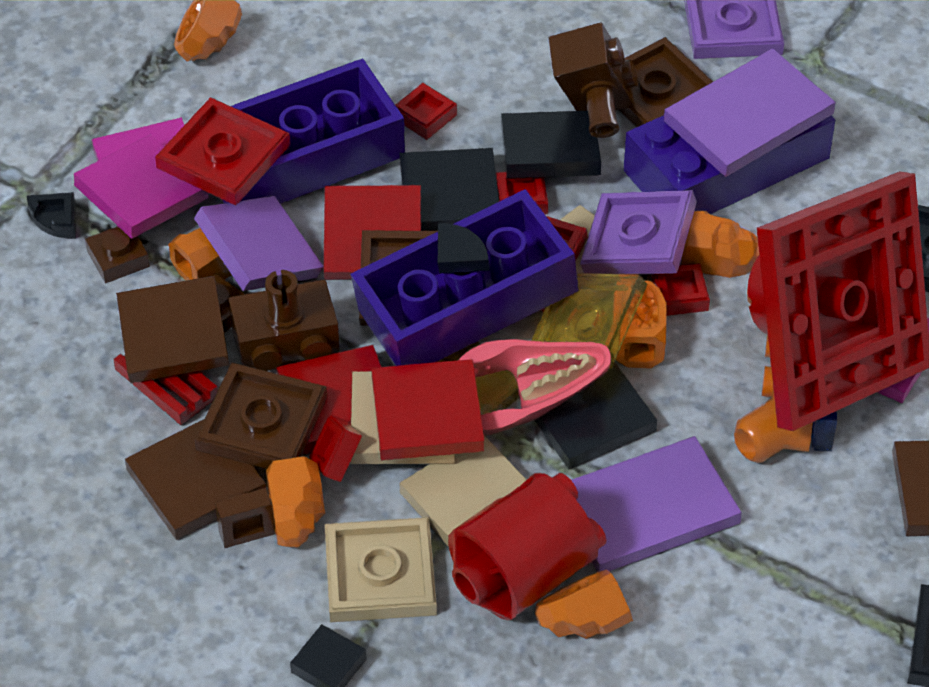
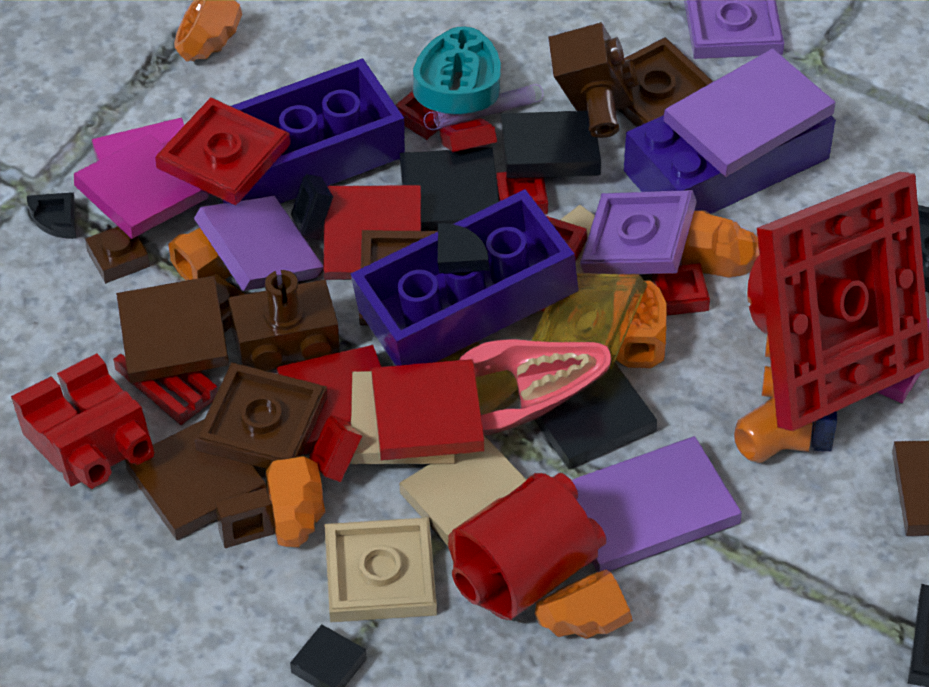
(88, 427): none -> red hips
(311, 206): none -> black tile
(455, 51): none -> teal piece
(462, 115): none -> lavender piece
(467, 135): none -> red tile

